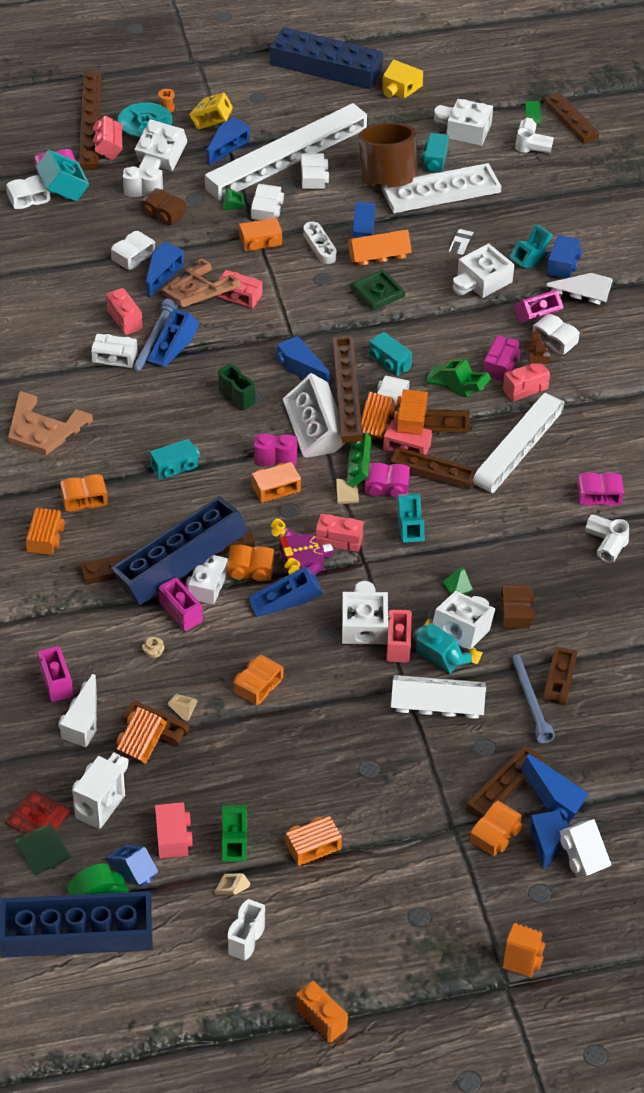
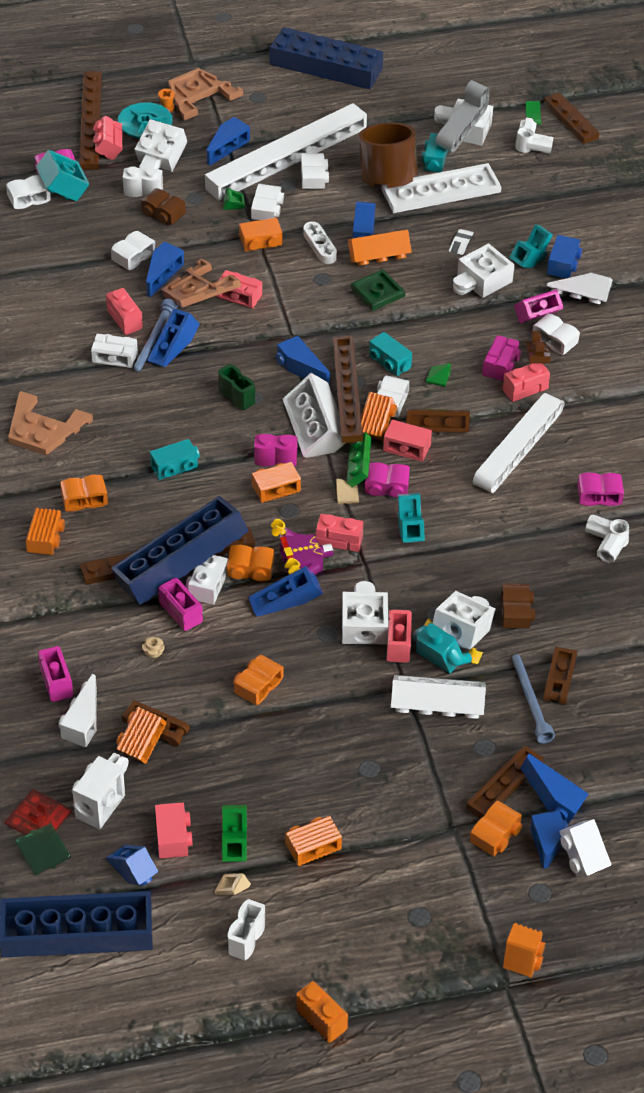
(97, 880): green brick -> none
(183, 706): tan slope -> none
(198, 85): none -> nougat wing
(217, 109): yellow torso -> none
(401, 80): yellow torso -> none
(411, 411): orange brick -> none
(435, 468): reddish brown plate -> none
(458, 582): green slope -> none
(461, 379): green brick -> none
(465, 117): none -> light grey beam

